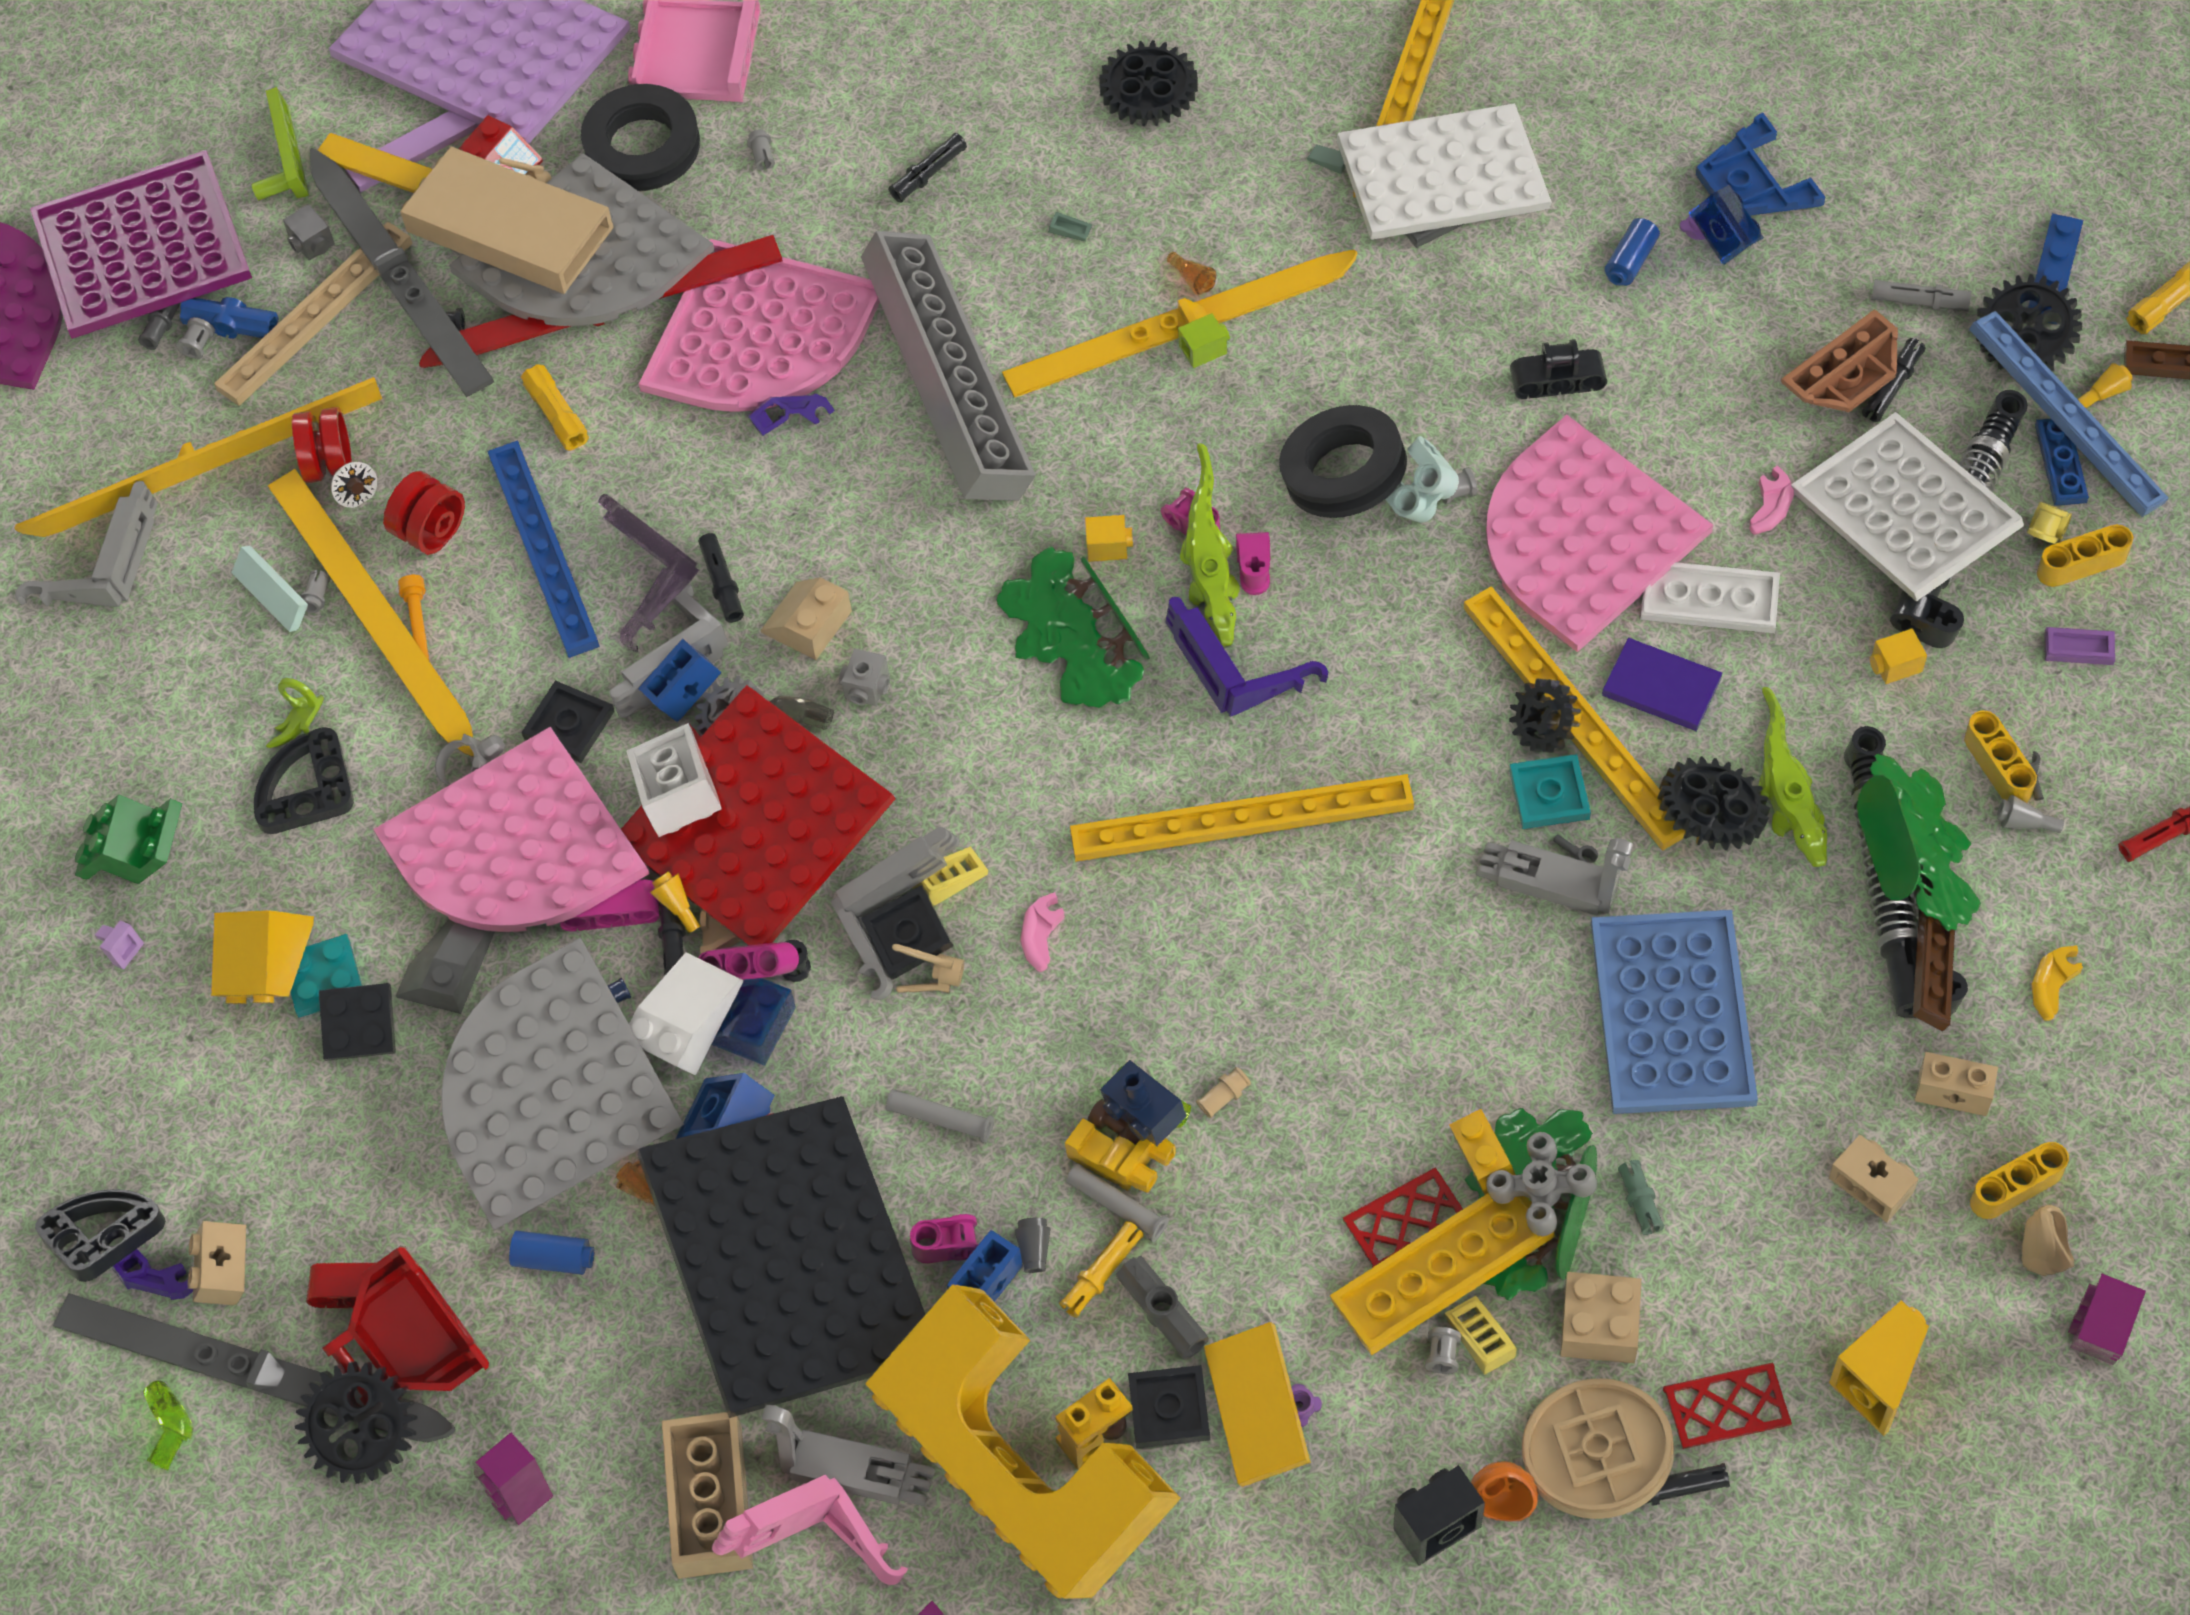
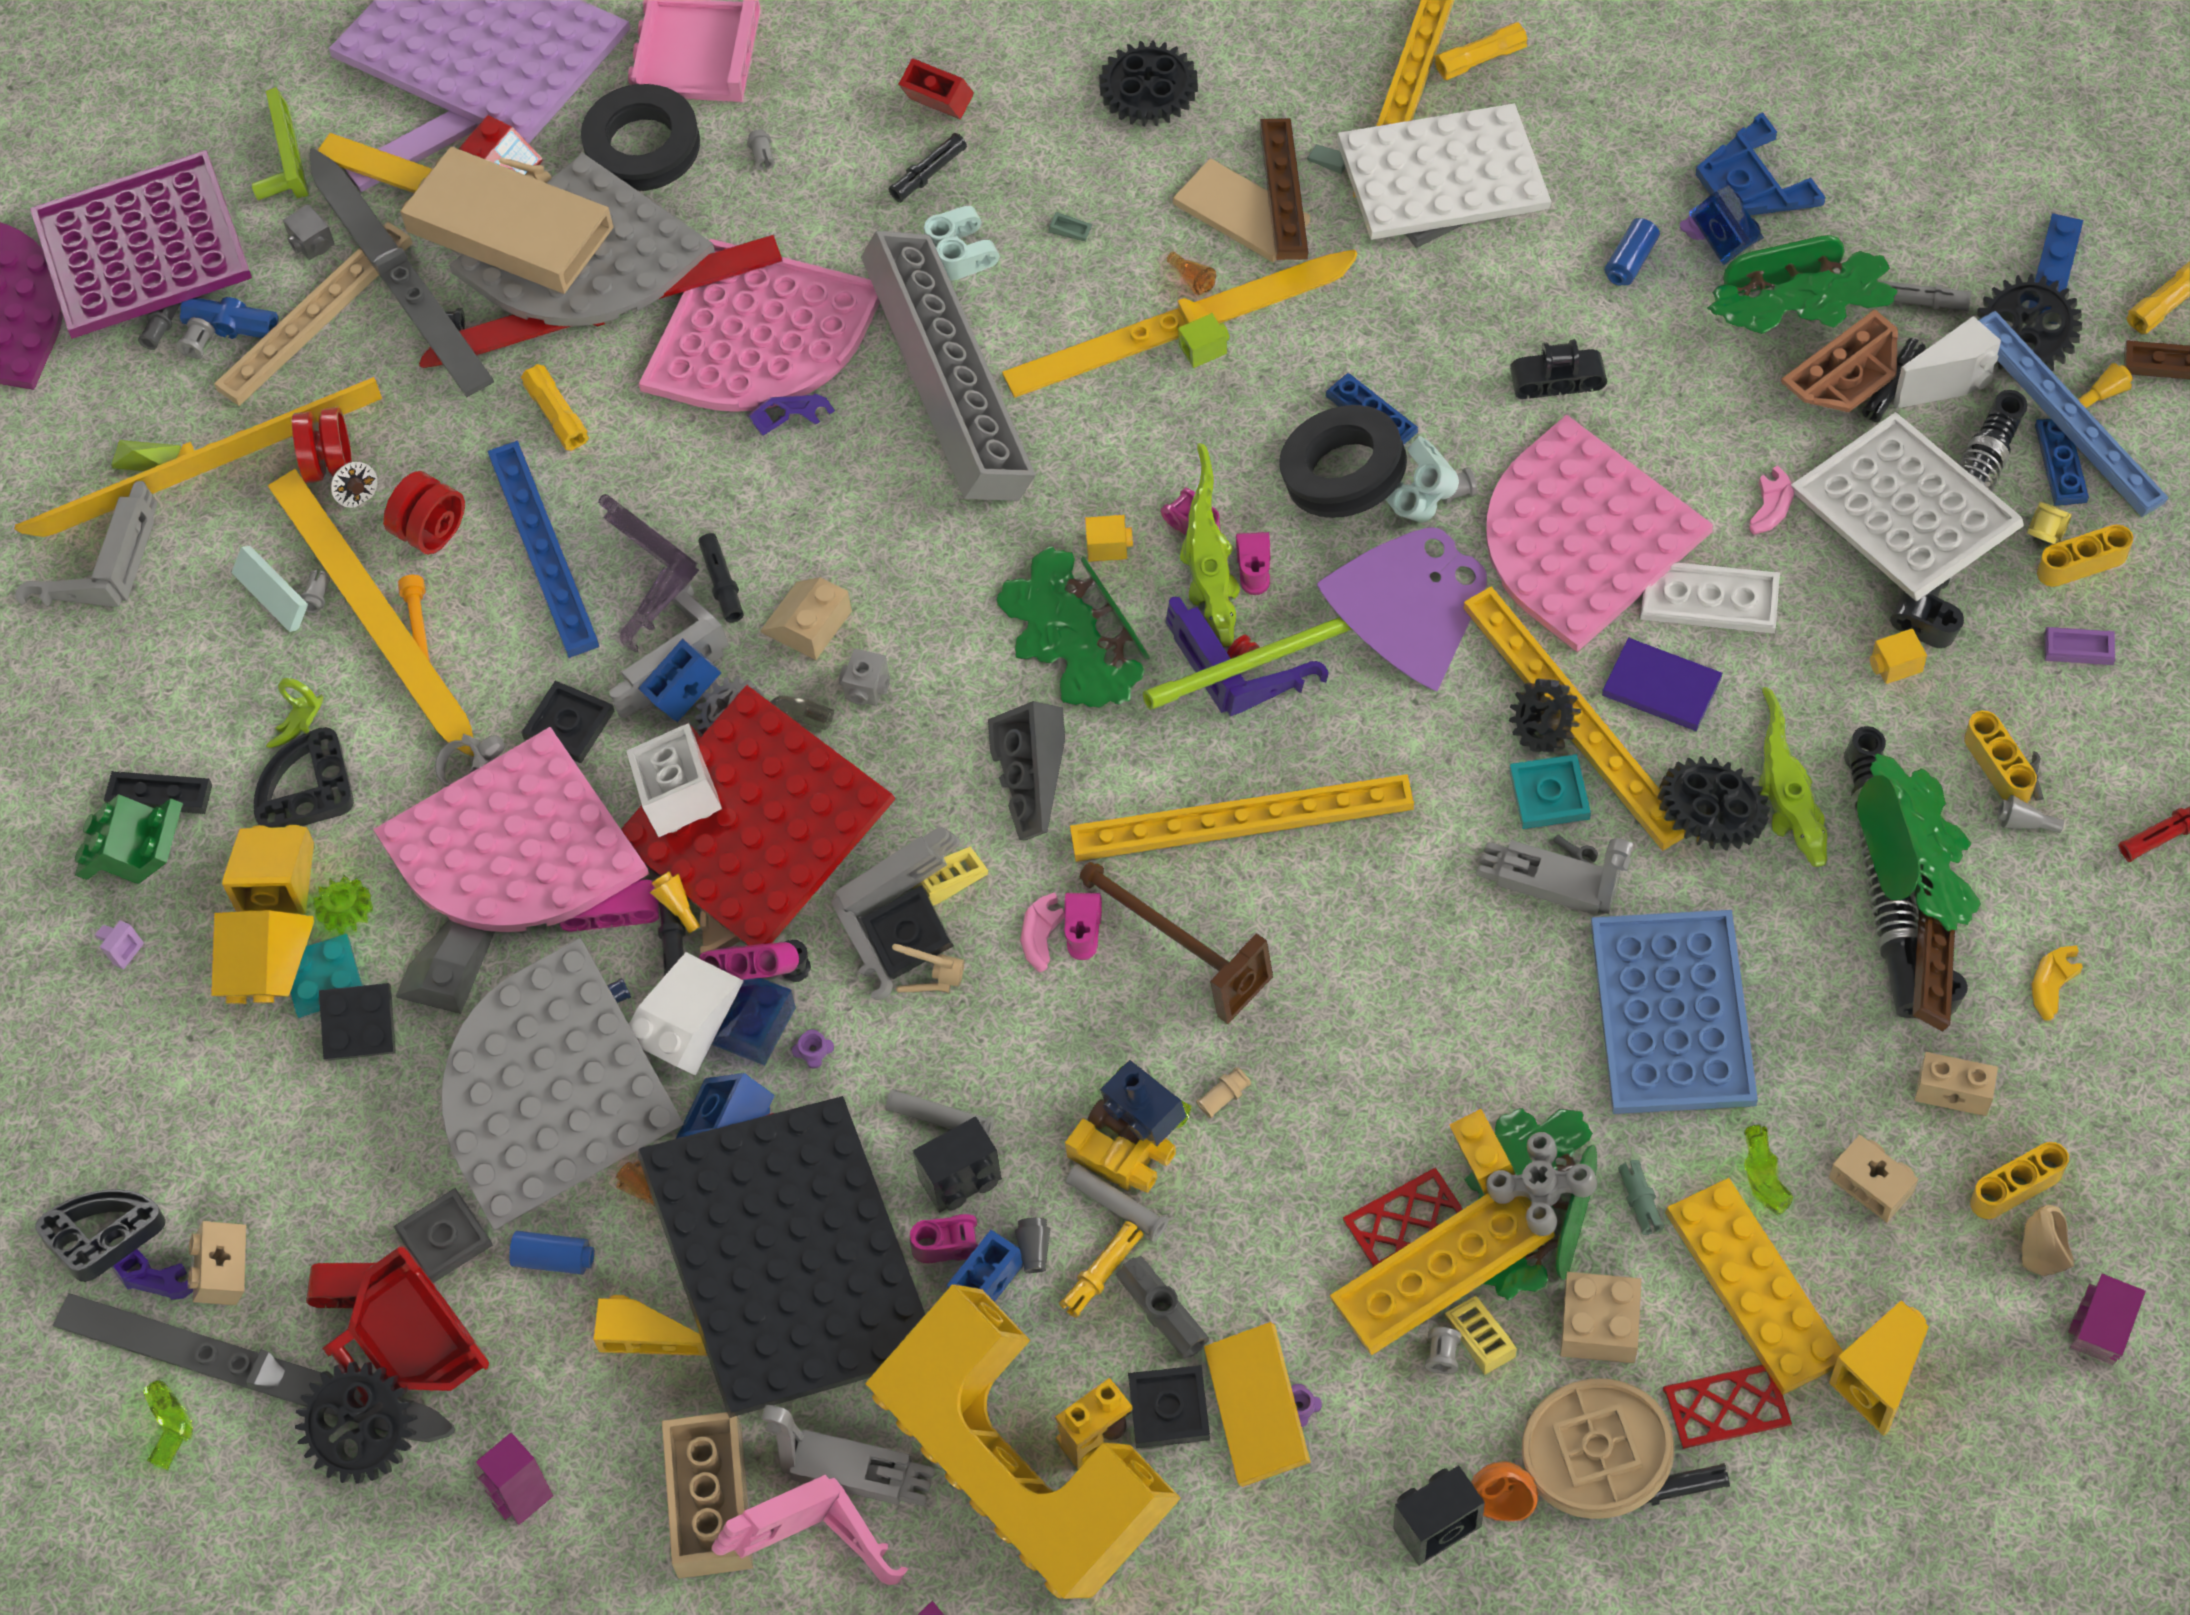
(143, 455): none -> lime slope
(157, 789): none -> black plate
(270, 869): none -> yellow slope
(343, 904): none -> clear neon green gear
(443, 1235): none -> dark grey tile
(632, 1327): none -> yellow slope
(808, 1040): none -> medium lavender plate
(936, 88): none -> red brick
(956, 256): none -> light aqua piece
(957, 1165): none -> black brick
(1030, 751): none -> dark grey wedge
(1082, 919): none -> dark pink piece
(1172, 690): none -> lime piece
(1231, 206): none -> tan tile
(1236, 980): none -> reddish brown tile
(1241, 646): none -> red bush
(1283, 189): none -> reddish brown tile
(1352, 392): none -> blue tile
(1400, 609): none -> medium lavender piece
(1500, 42): none -> yellow axle
(1755, 1285): none -> yellow plate
(1763, 1171): none -> clear neon green arm
(1800, 282): none -> green plant
(1950, 366): none -> white slope

